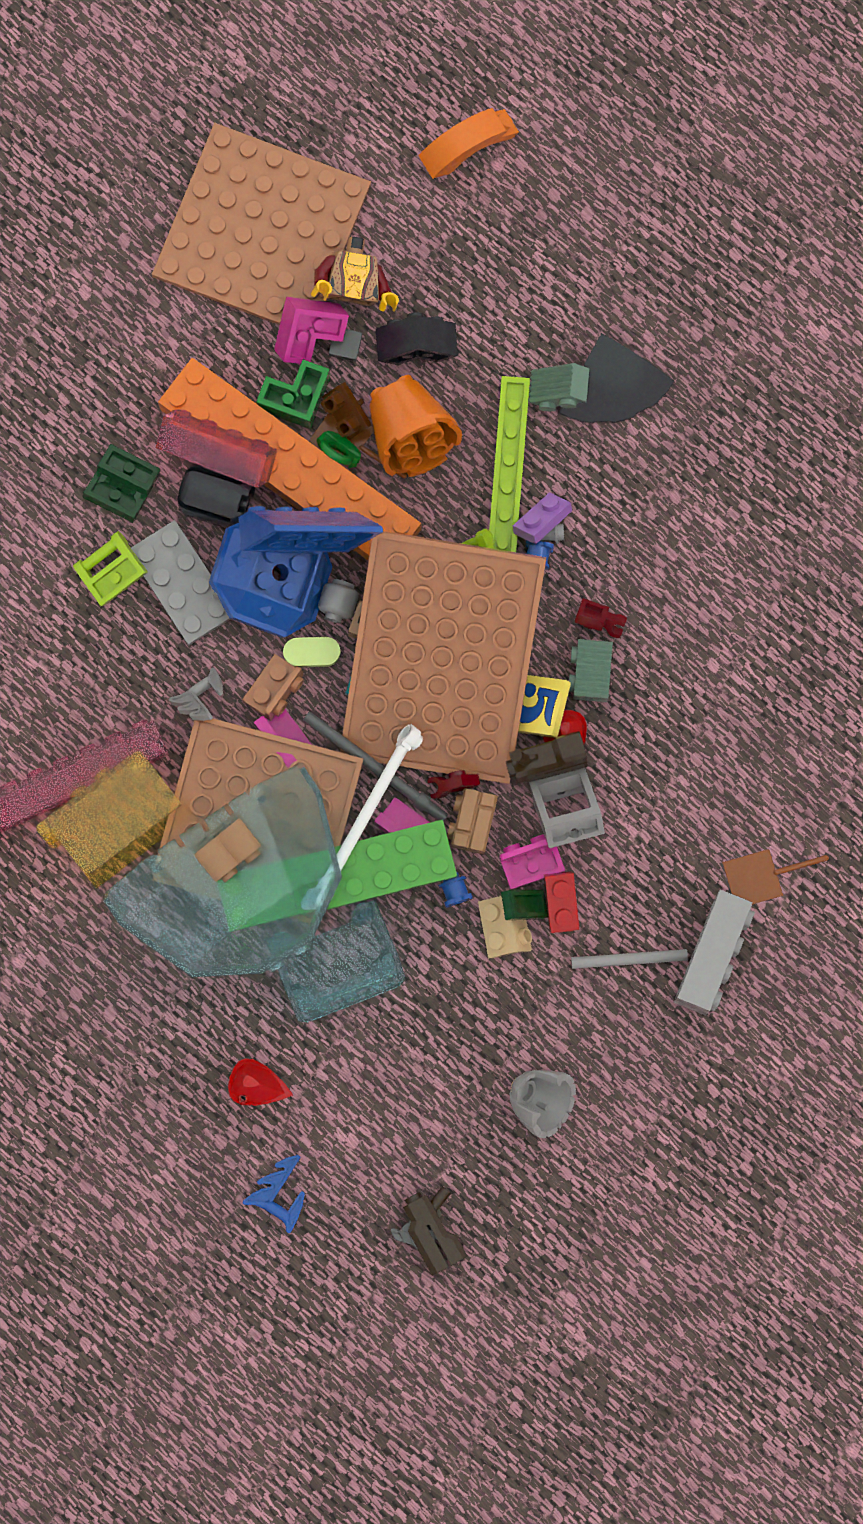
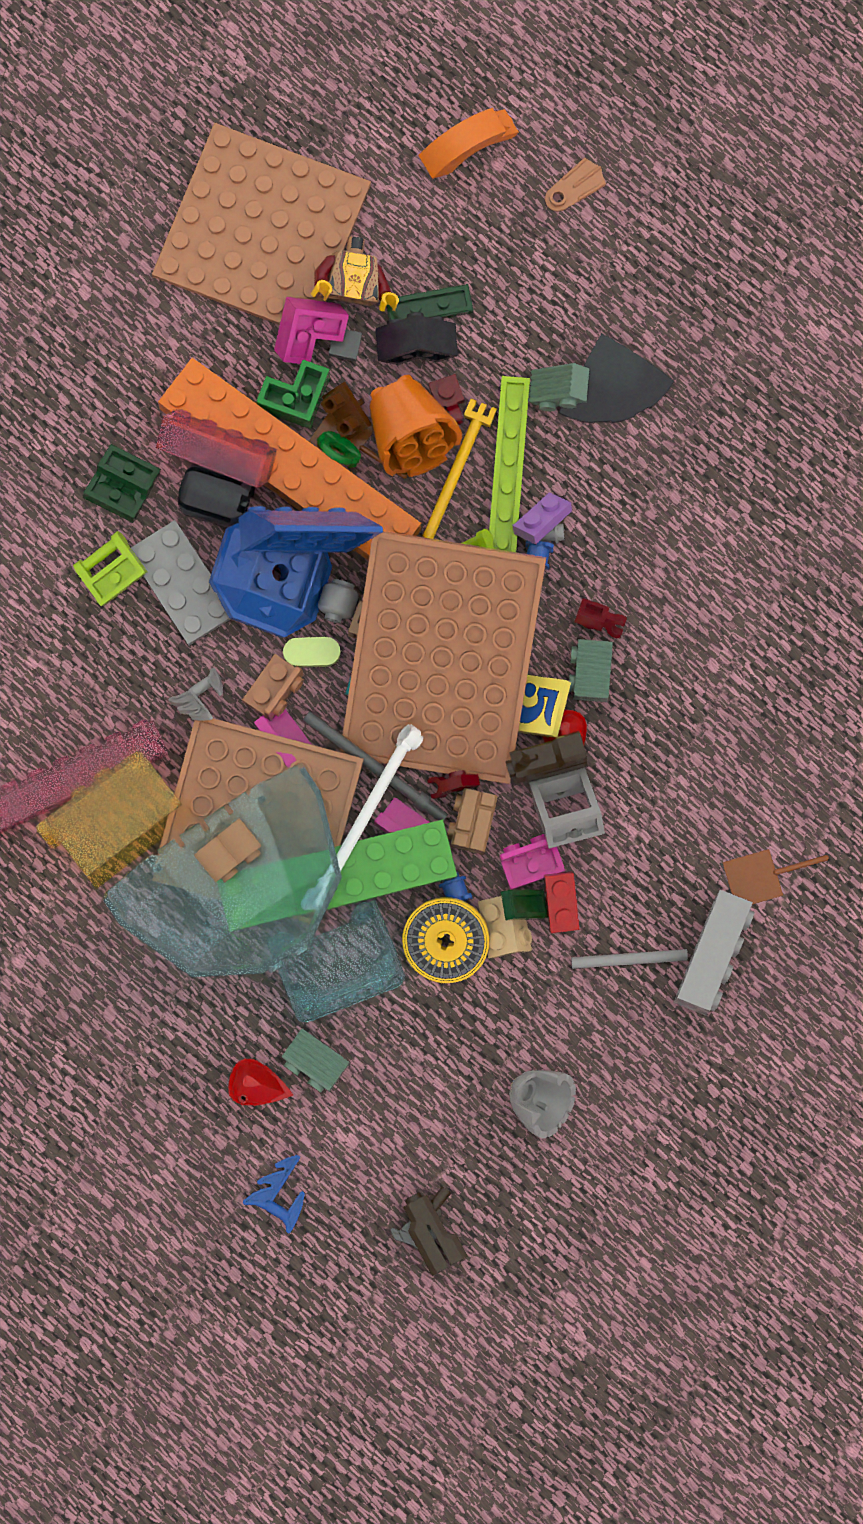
(314, 1060): none -> sand green brick
(426, 951): none -> piece
(439, 302): none -> dark green tile
(449, 395): none -> dark red plate
(477, 419): none -> yellow hinge
(576, 185): none -> nougat piece

